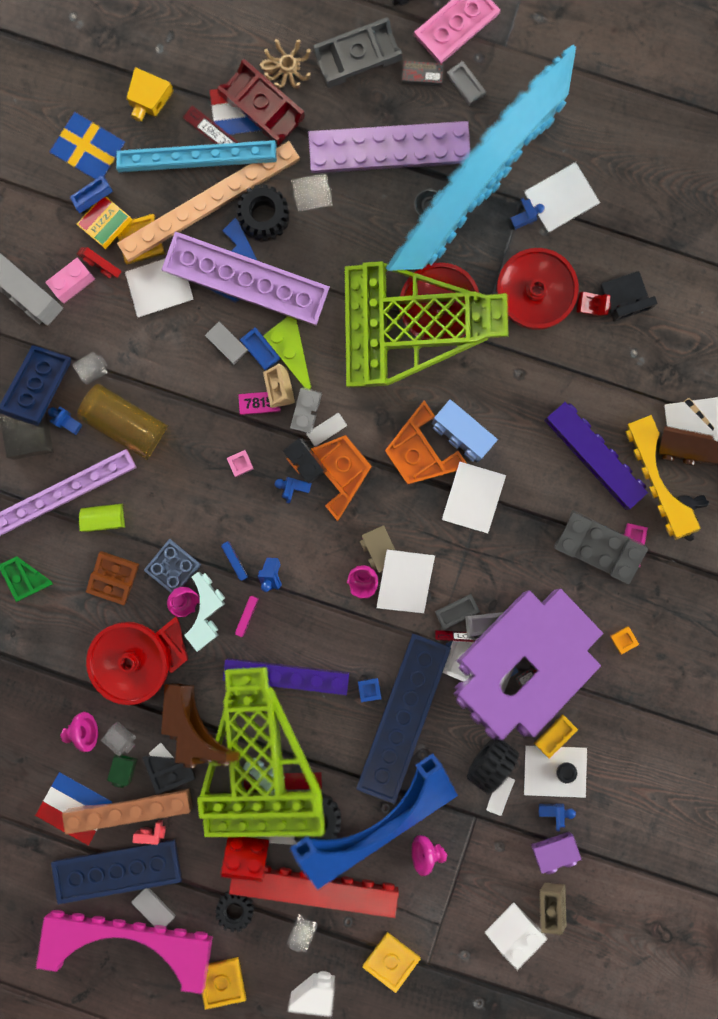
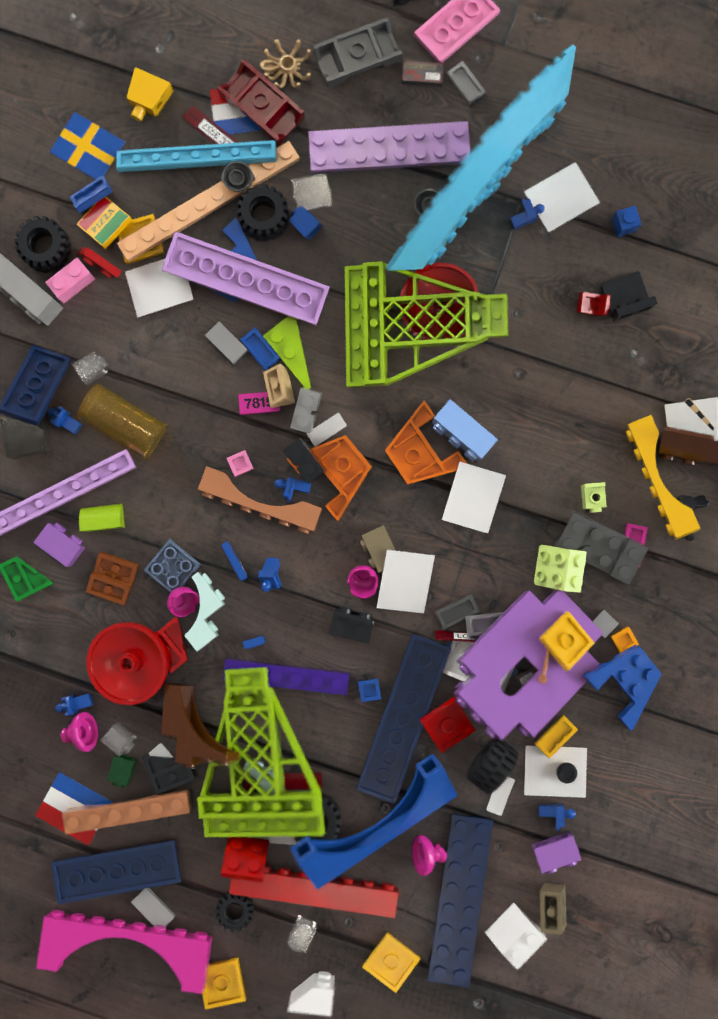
(31, 233): none -> black tyre
(59, 544): none -> medium lavender brick
(72, 704): none -> blue piece
(147, 836): coral bracket -> none
(237, 176): none -> dark grey hat
(246, 616): dark pink tile -> none
(254, 642): none -> blue tile
(299, 514): none -> nougat arch
(305, 222): none -> blue brick
(352, 625): none -> black bracket
(447, 725): none -> red plate
(460, 900): none -> dark blue plate
(538, 287): red dish -> none
(542, 678): none -> nougat hinge
(560, 568): none -> yellowish green bracket
(566, 641): none -> yellow tile
(587, 493): none -> yellowish green brick
(596, 456): dark purple brick -> none
(605, 623): none -> light grey tile
(626, 221): none -> blue brick
(634, 675): none -> blue wing

